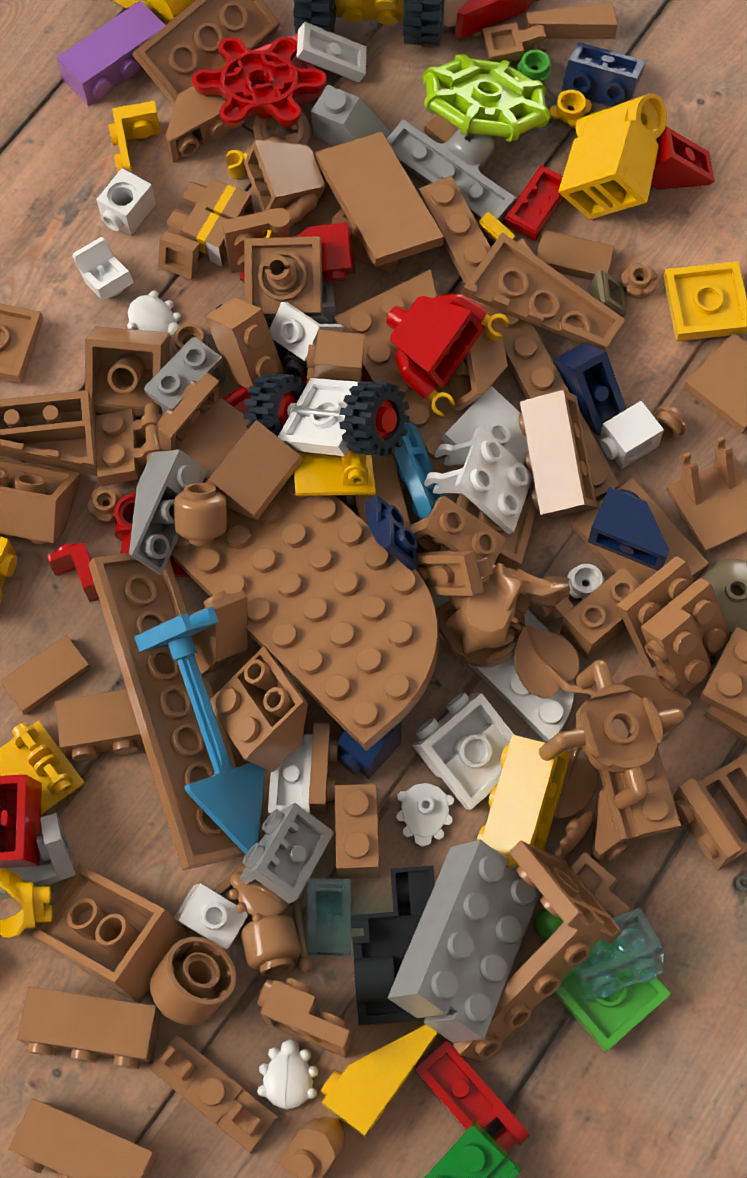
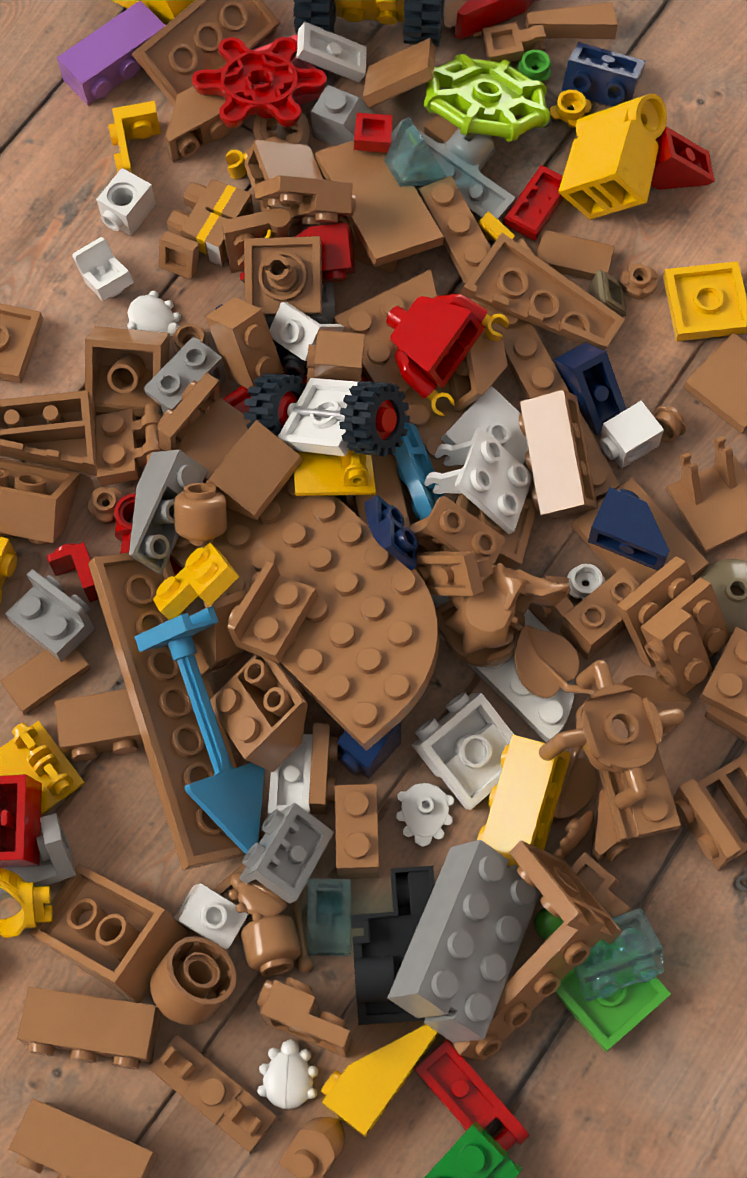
(51, 616): none -> light grey bracket
(205, 575): none -> yellow plate
(270, 613): none -> medium nougat bracket
(308, 198): none -> medium nougat plate
(372, 132): none -> red plate
(399, 73): none -> medium nougat tile
(411, 158): none -> clear light blue slope

